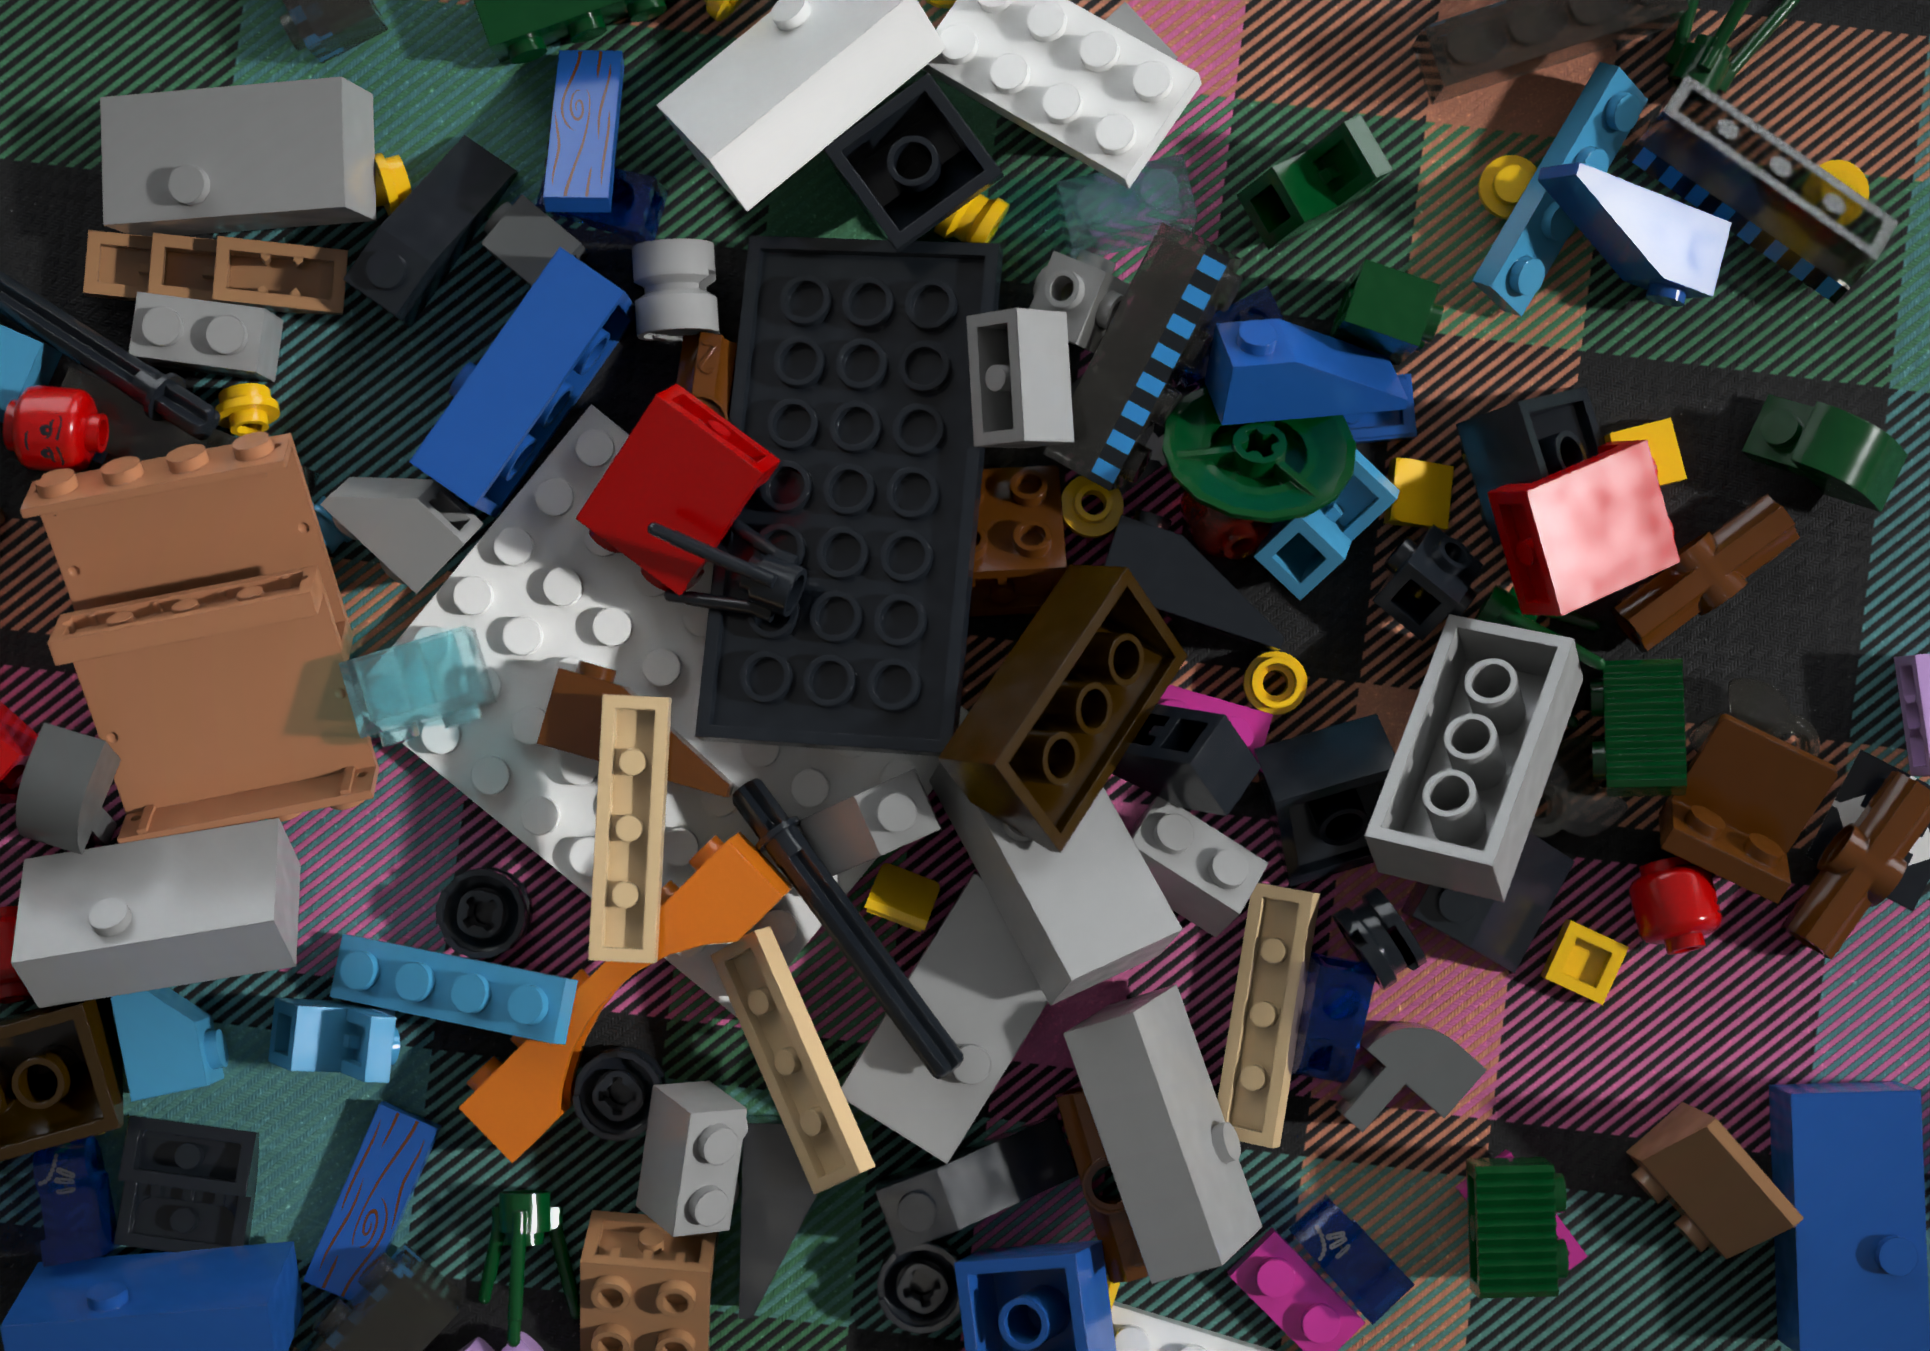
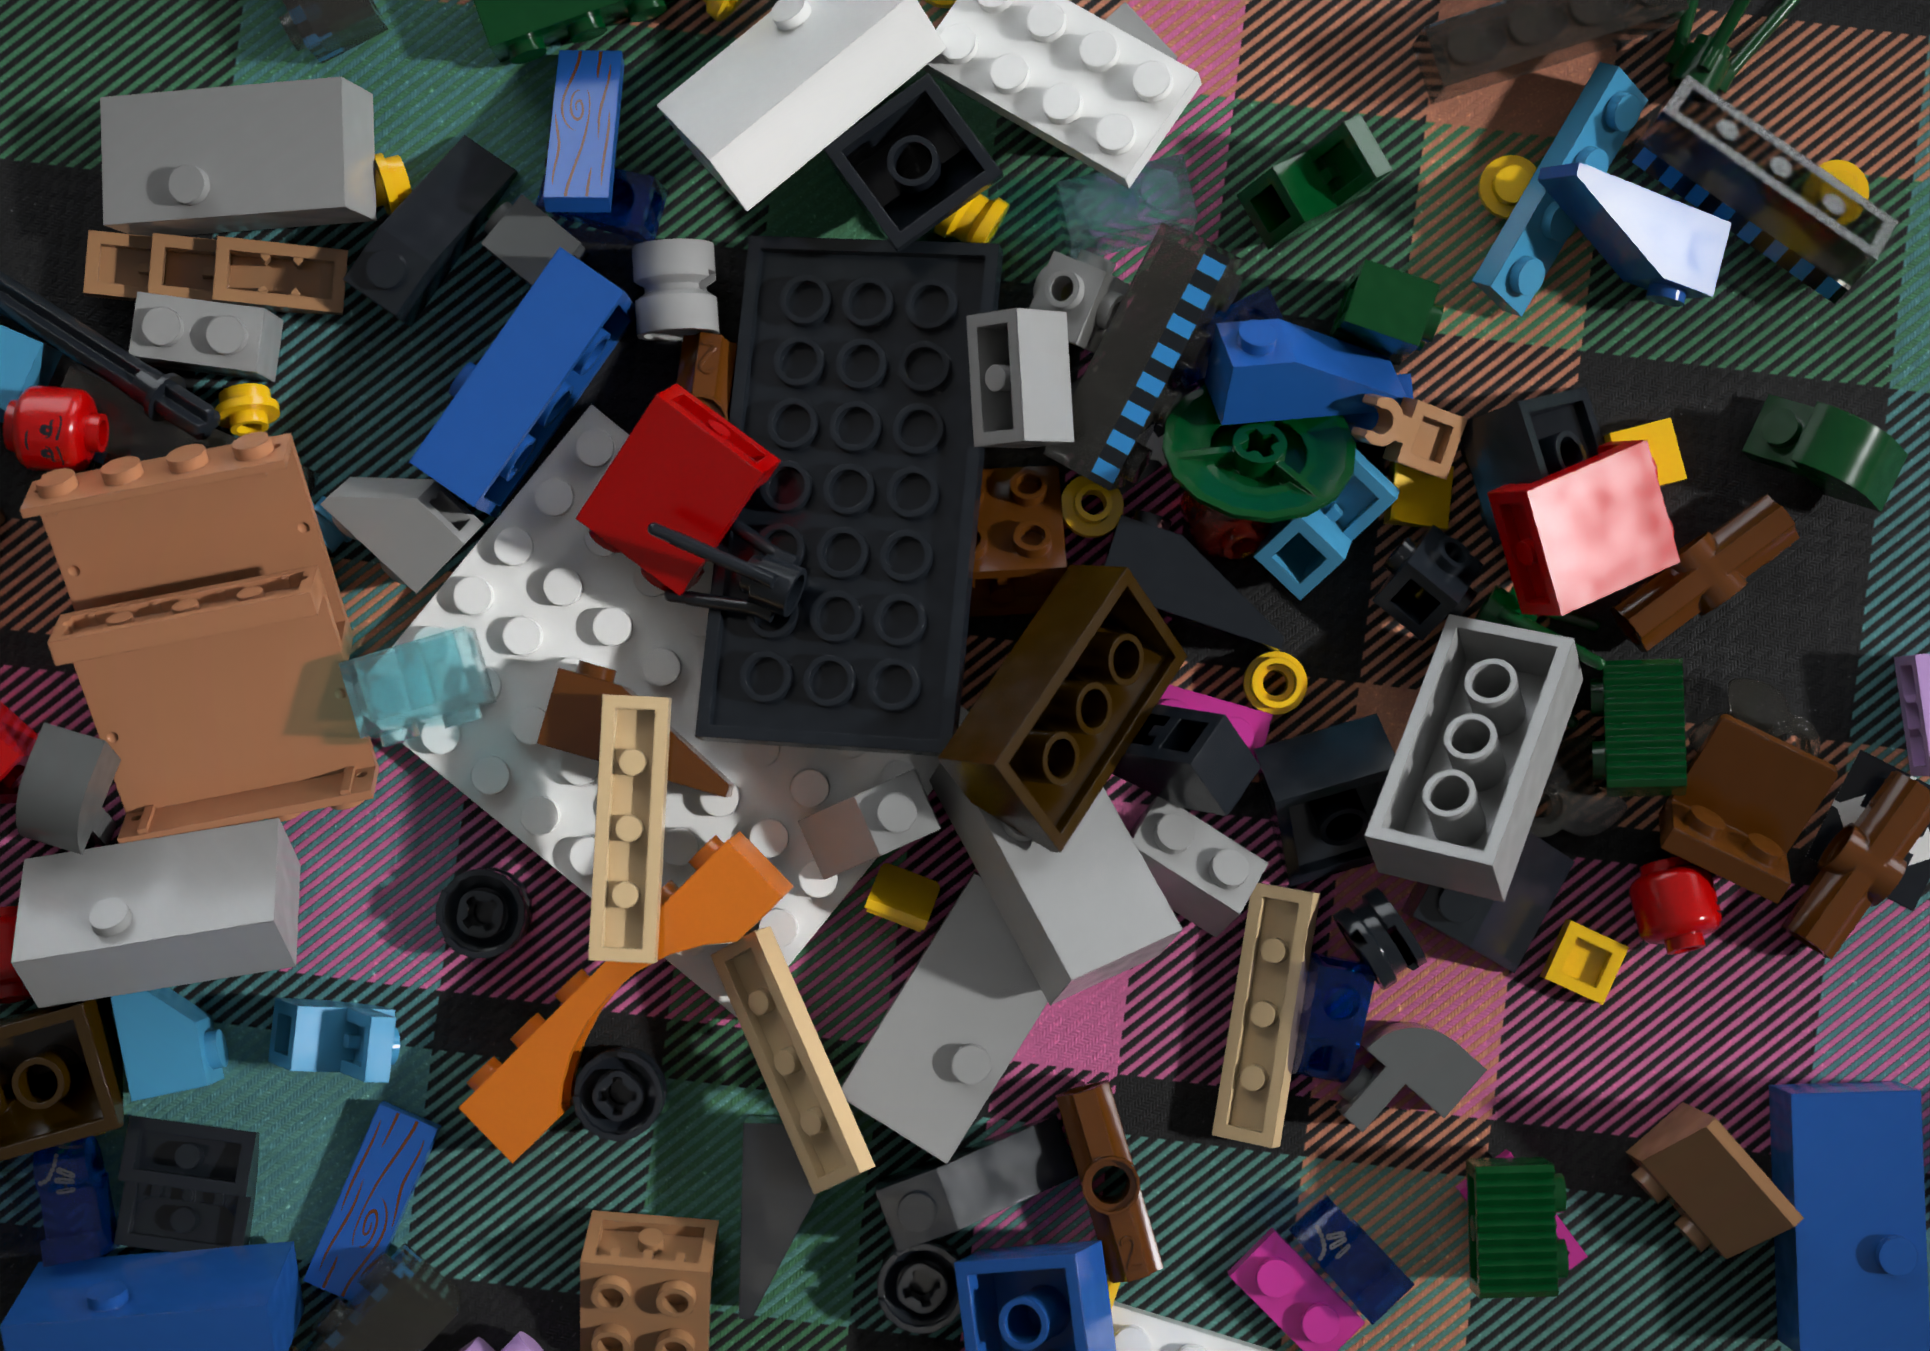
(454, 989): dark azure plate -> none
(522, 1222): dark green plant -> none
(691, 1158): light grey brick -> none
(846, 927): black axle -> none
(1164, 1134): light grey brick -> none
(1414, 434): none -> medium nougat plate

